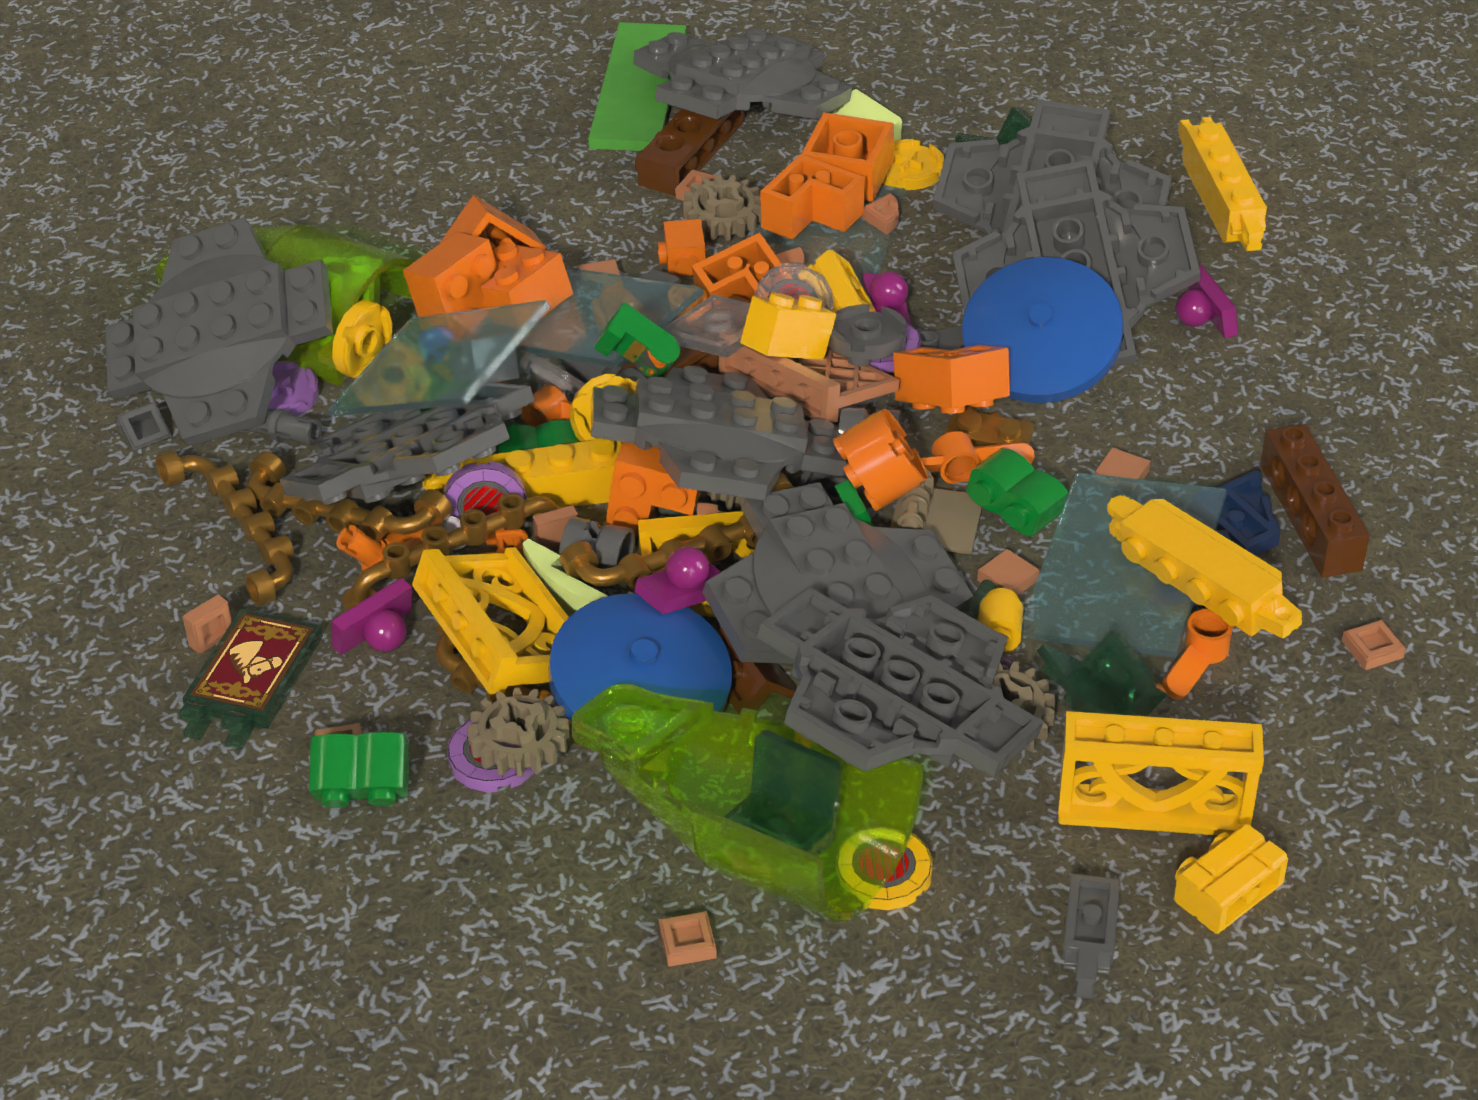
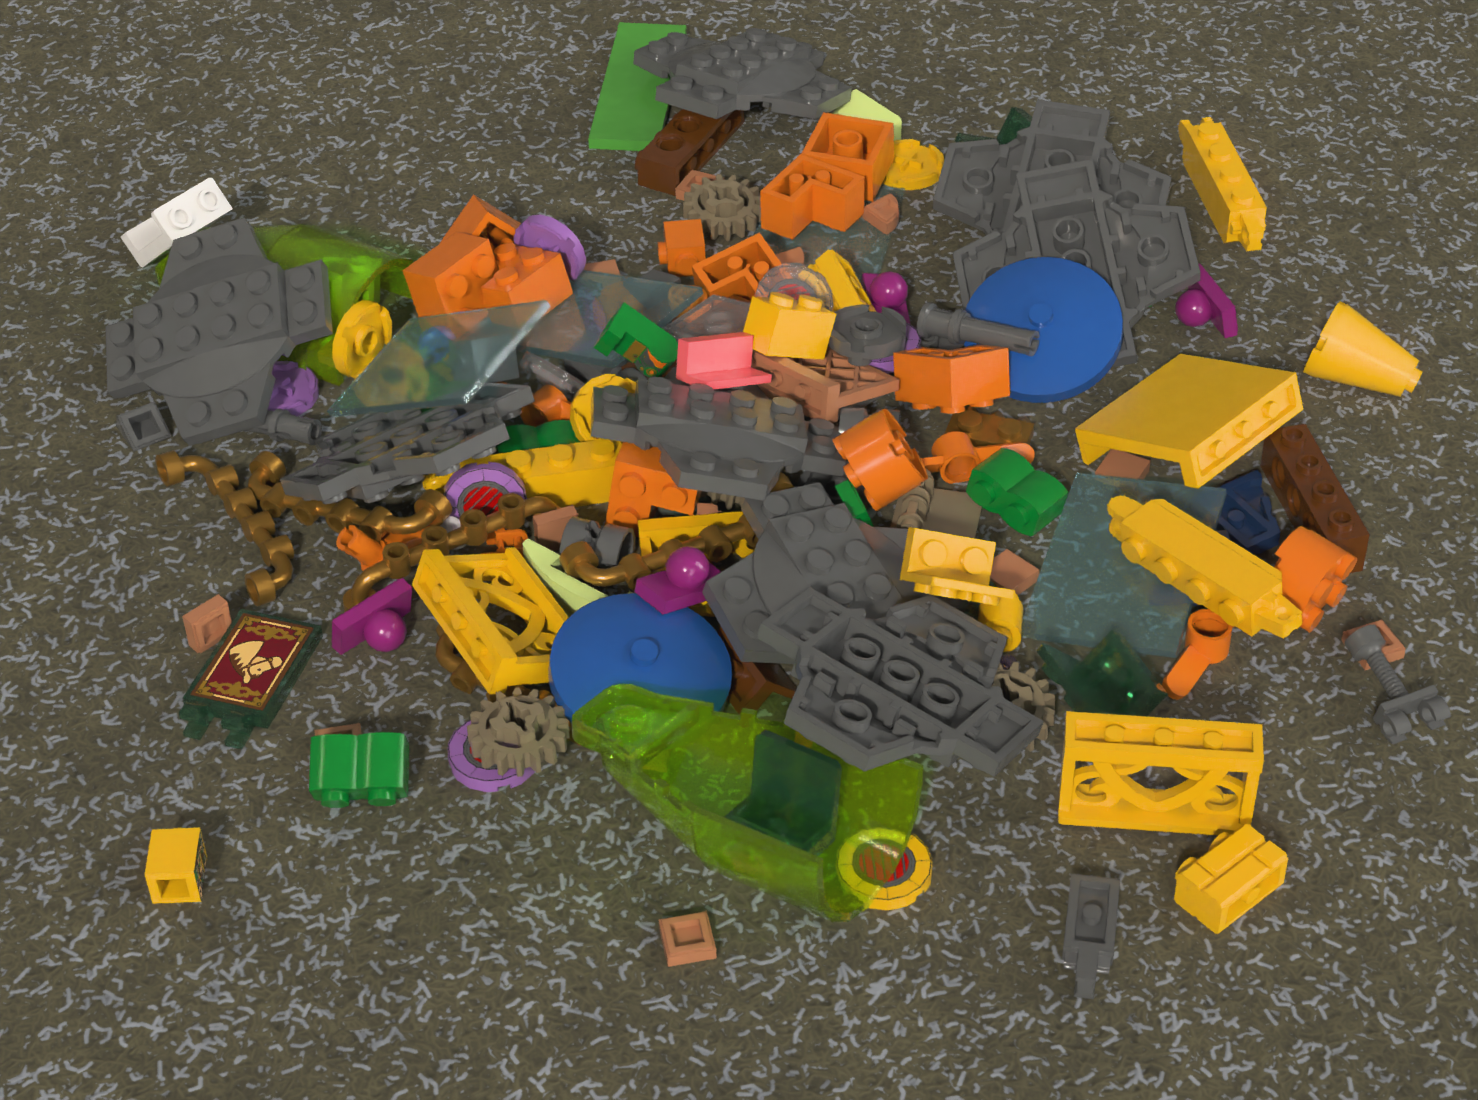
(176, 865): none -> yellow brick
(177, 218): none -> white panel
(555, 237): none -> medium lavender tile
(718, 361): none -> coral panel
(951, 566): none -> yellow bracket
(961, 327): none -> dark grey pin
(1194, 415): none -> yellow panel
(1313, 573): none -> orange brick
(1361, 355): none -> yellow cone
(1391, 715): none -> dark grey bar

